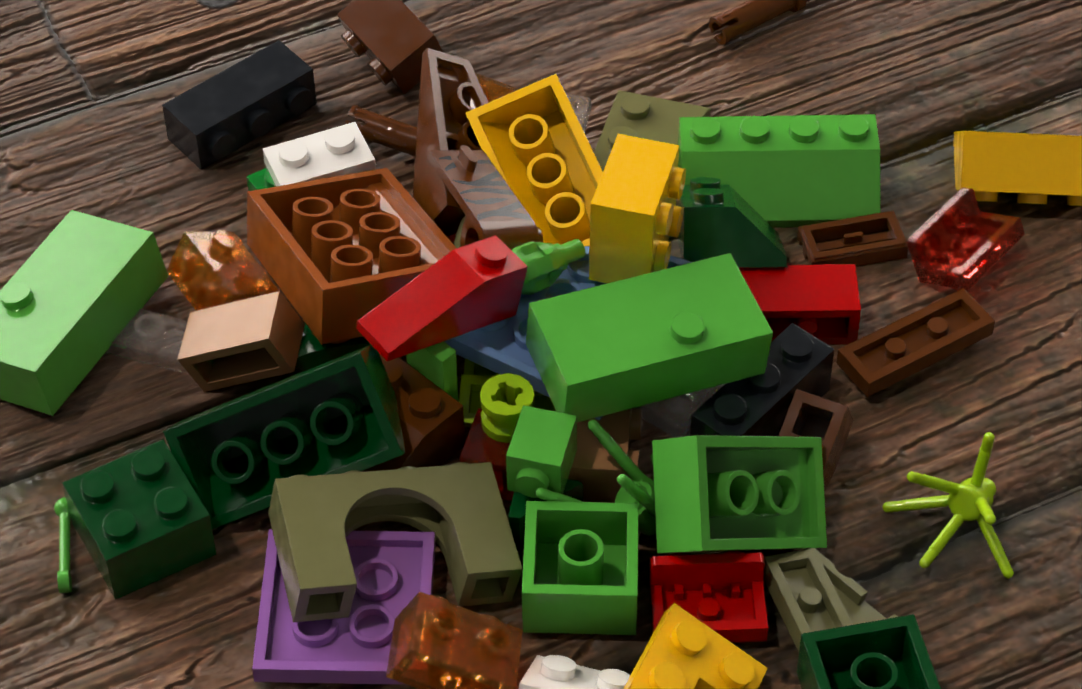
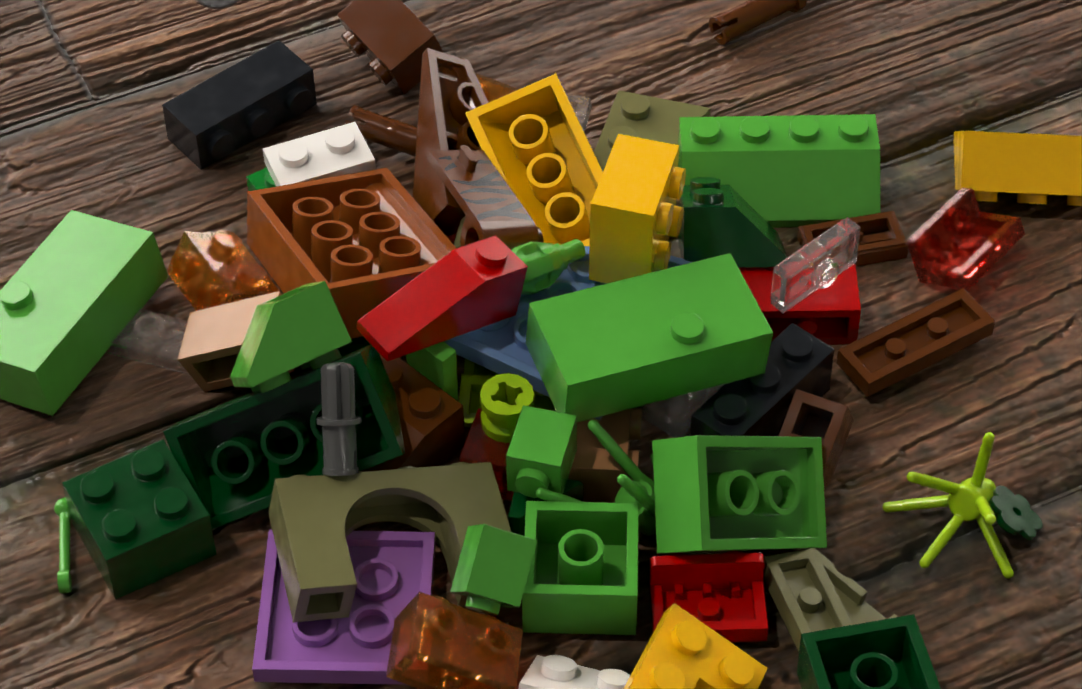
(288, 333): none -> bright green slope
(338, 419): none -> dark grey axle
(493, 568): none -> bright green brick
(815, 265): none -> clear plate
(1014, 513): none -> dark green plant

